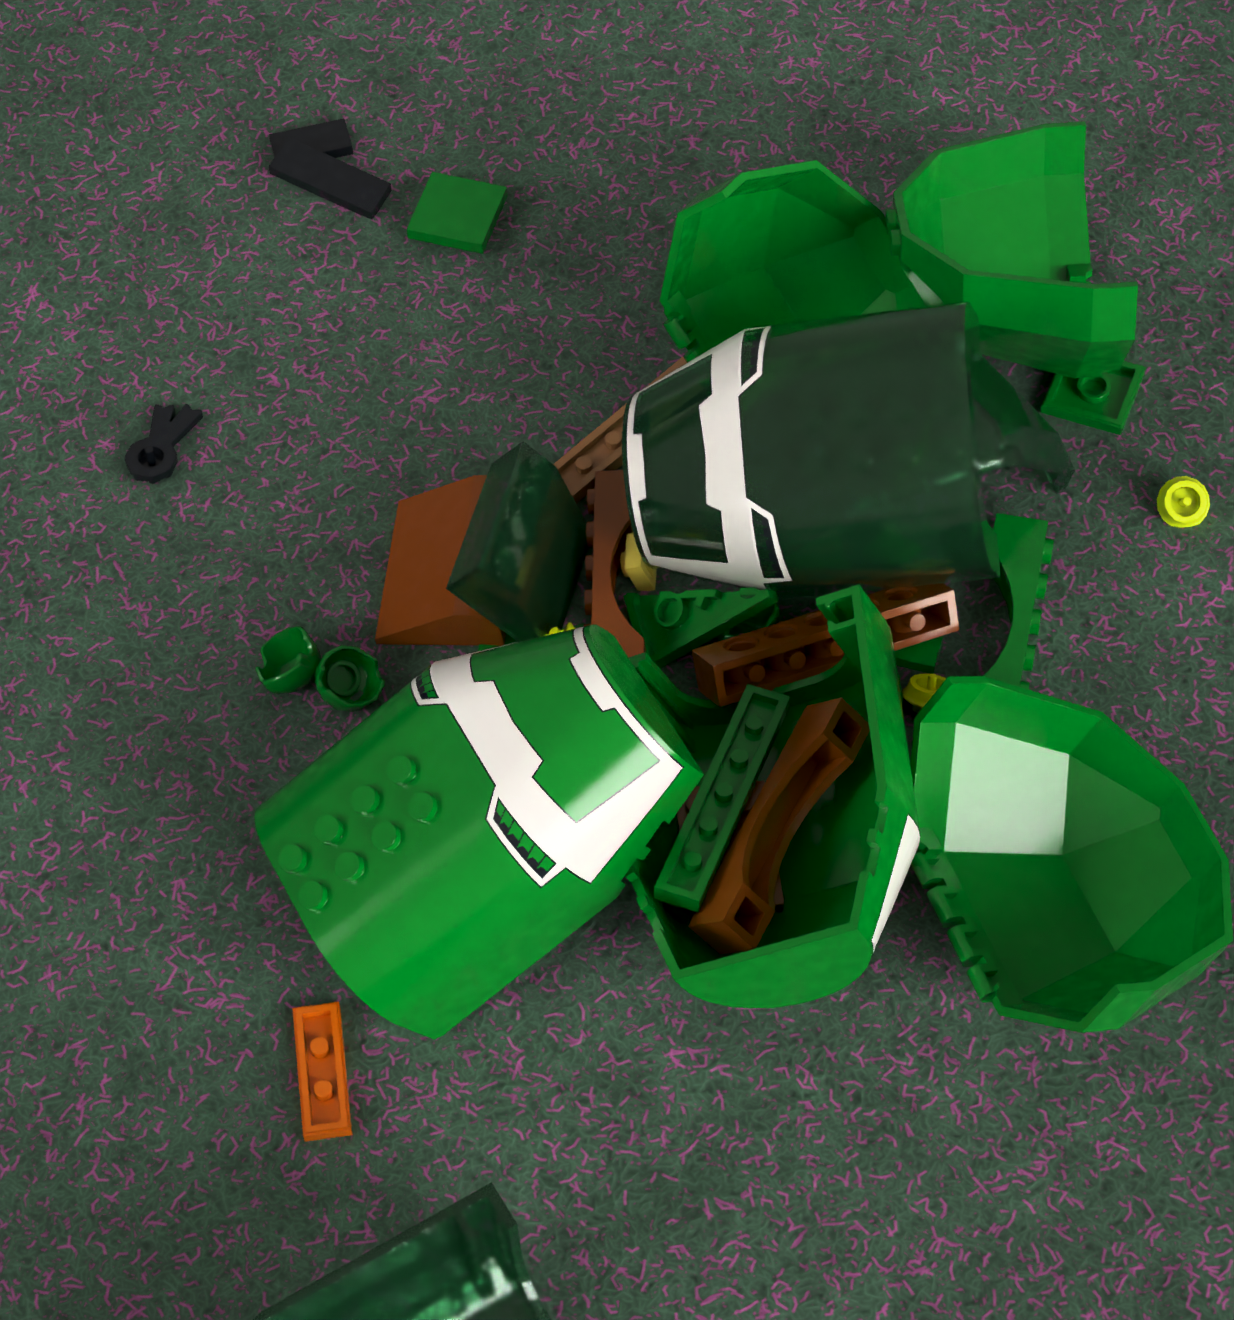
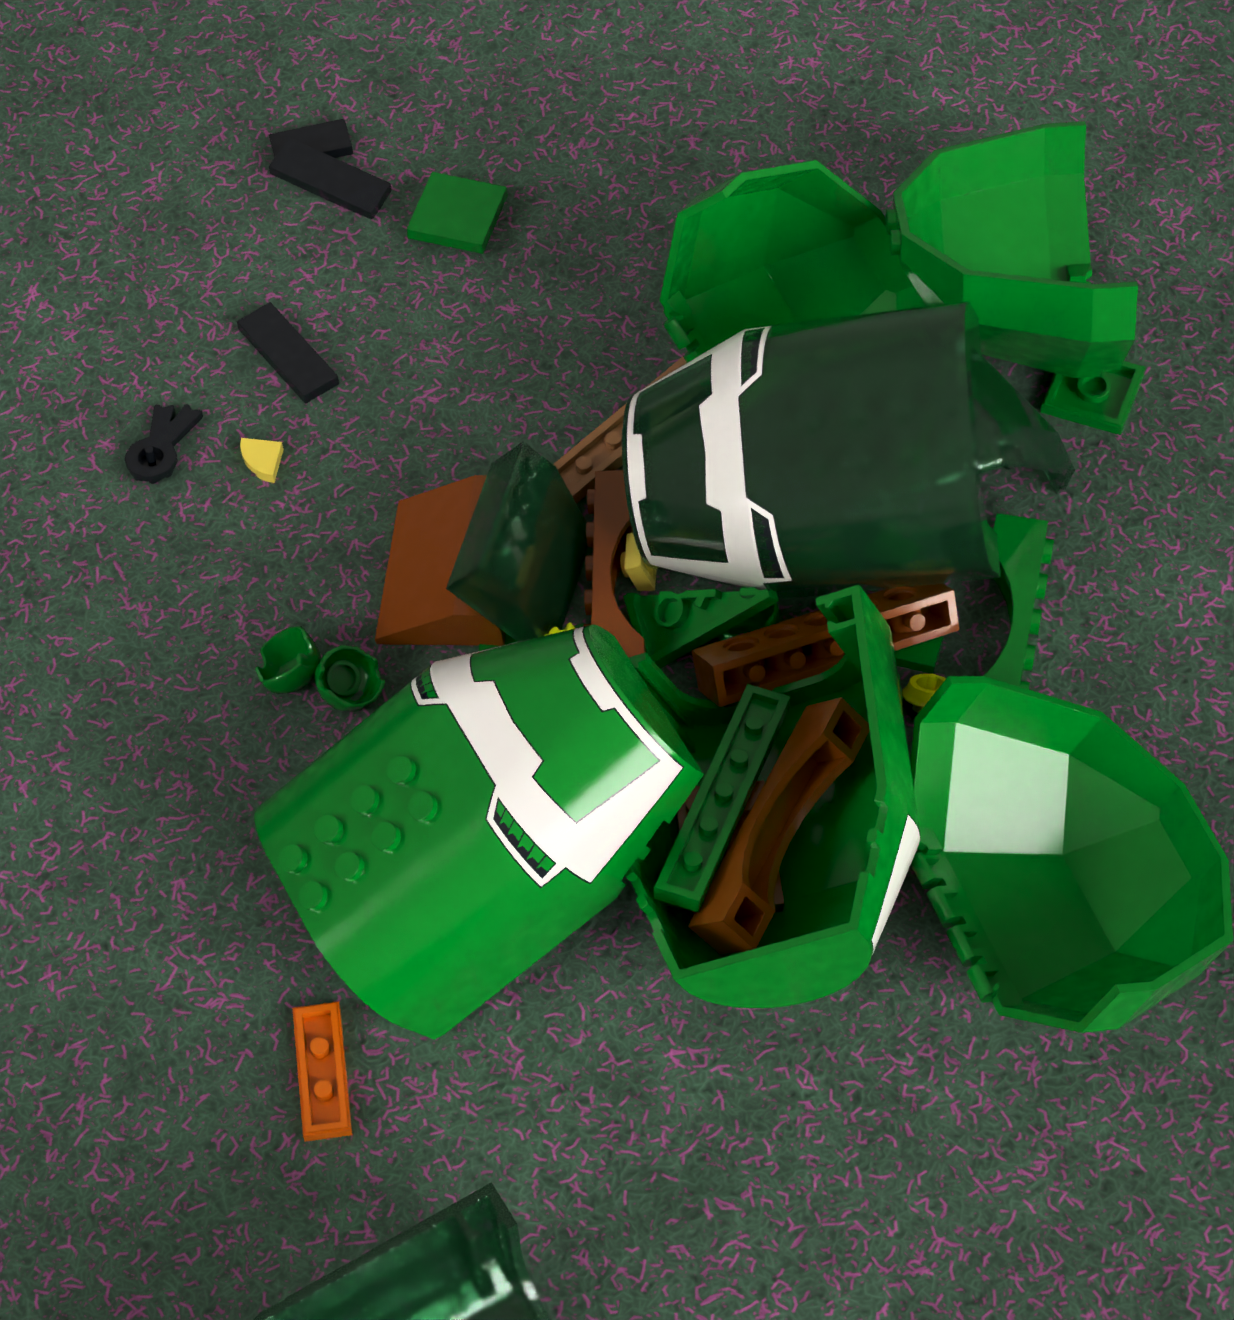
(262, 457): none -> light yellow tile
(288, 352): none -> black tile
(1183, 502): neon yellow hat -> none

